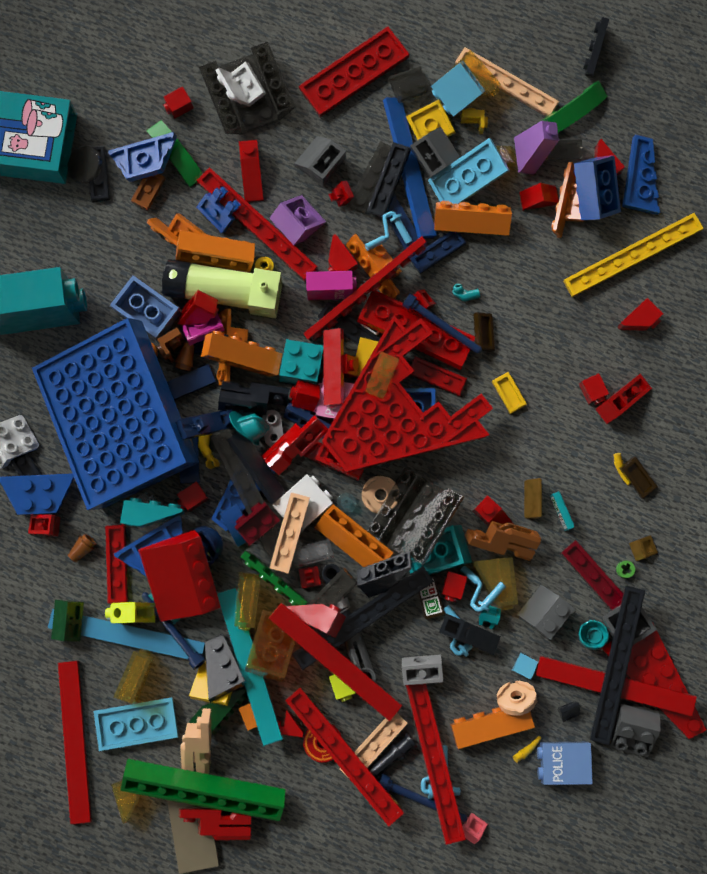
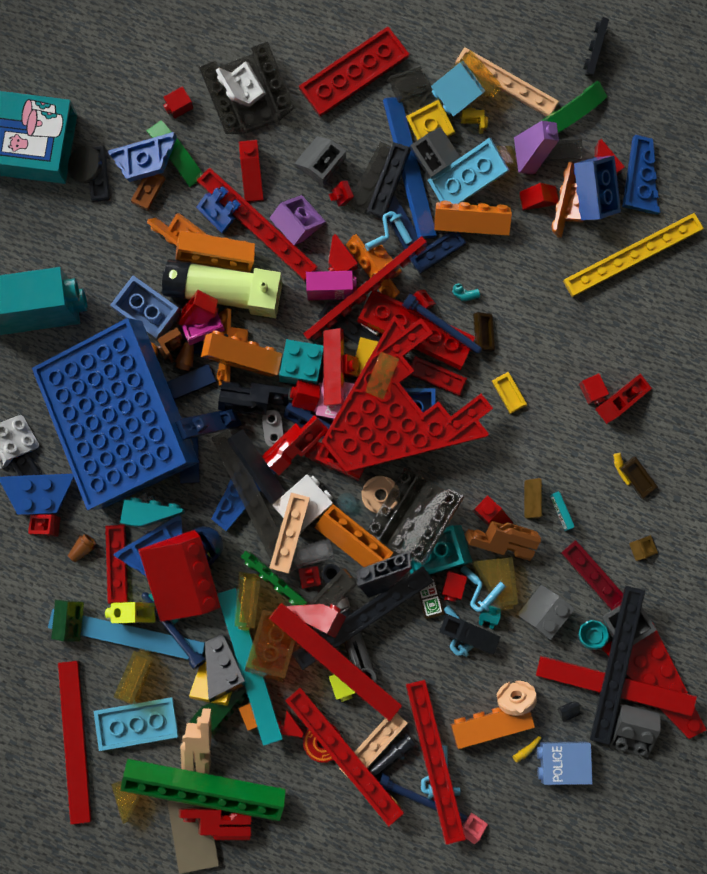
(192, 497): red brick -> none
(203, 445): yellow arm -> none
(229, 517): blue slope -> none
(249, 426): teal piece -> none
(256, 523): dark red bracket -> none
(259, 261): yellow plate -> none
(422, 669): light grey brick -> none
(525, 666): medium azure slope -> none
(619, 570): bright green bush -> none
(642, 317): red slope -> none

